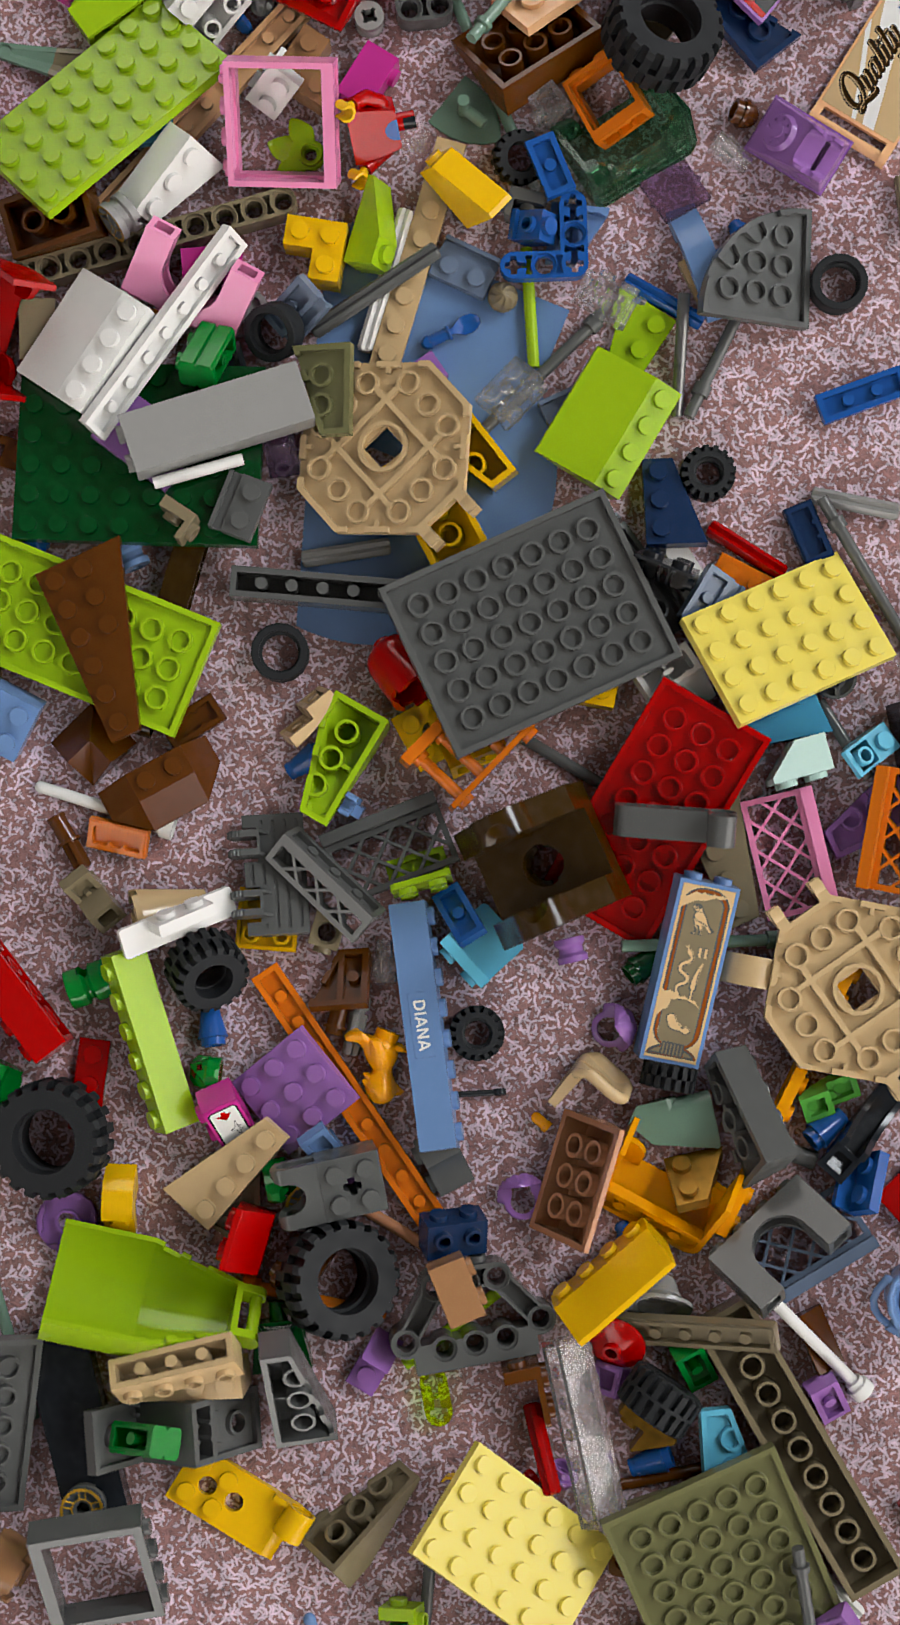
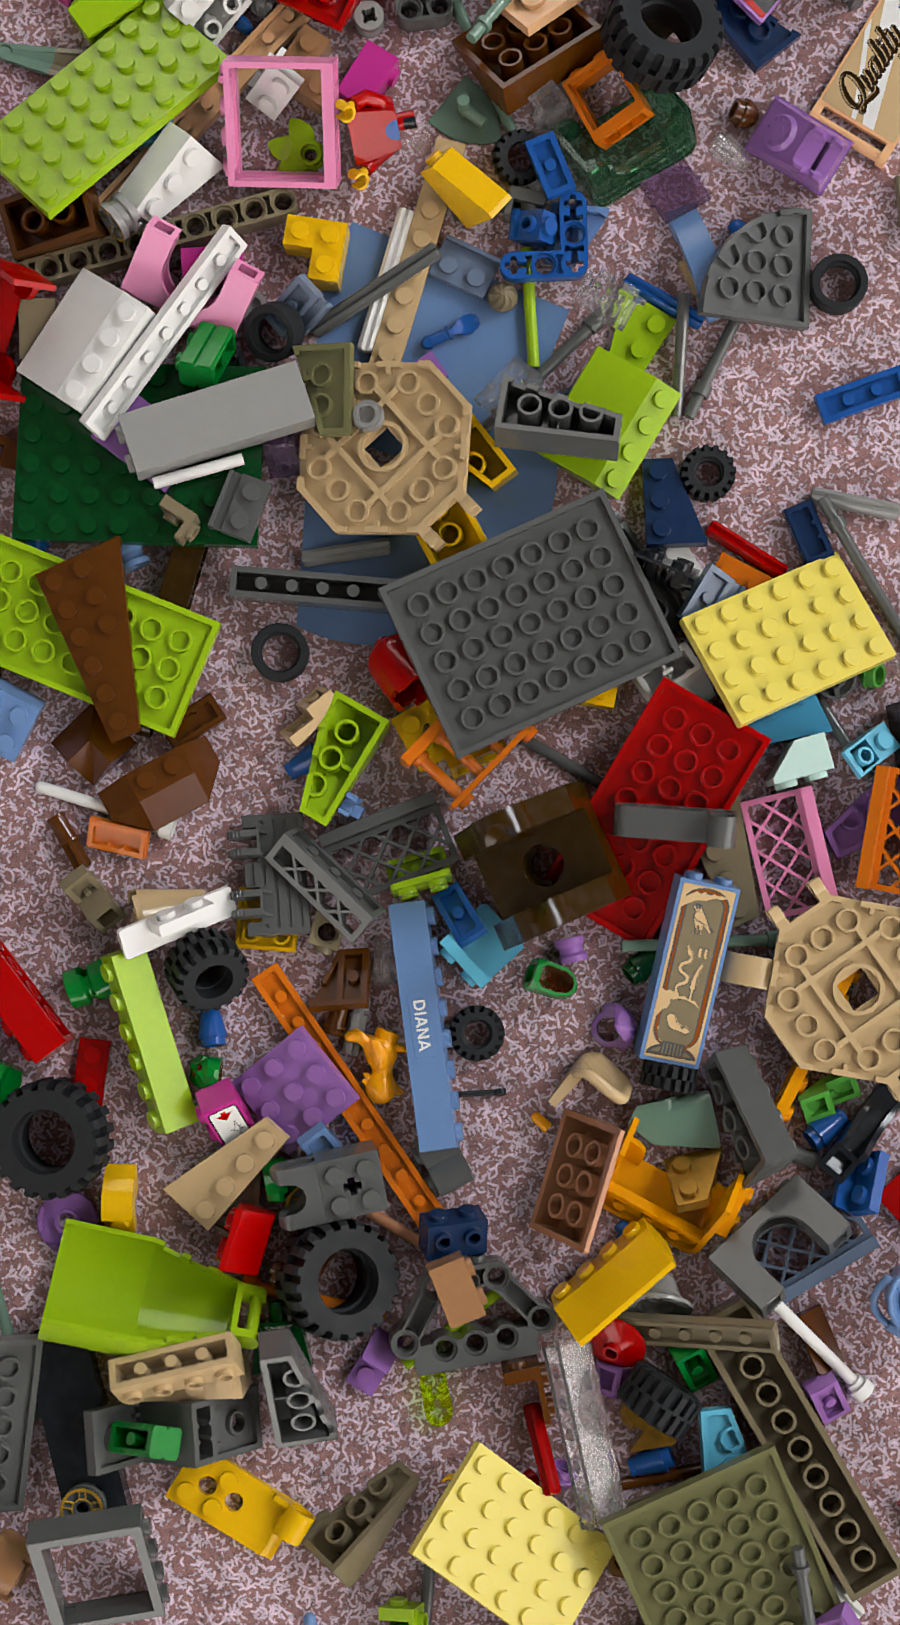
(368, 416): none -> light grey tile
(373, 233): lime slope -> none
(518, 1181): medium lavender piece -> none
(549, 979): none -> rock
(554, 424): none -> dark grey wedge
(873, 678): none -> bright green plate

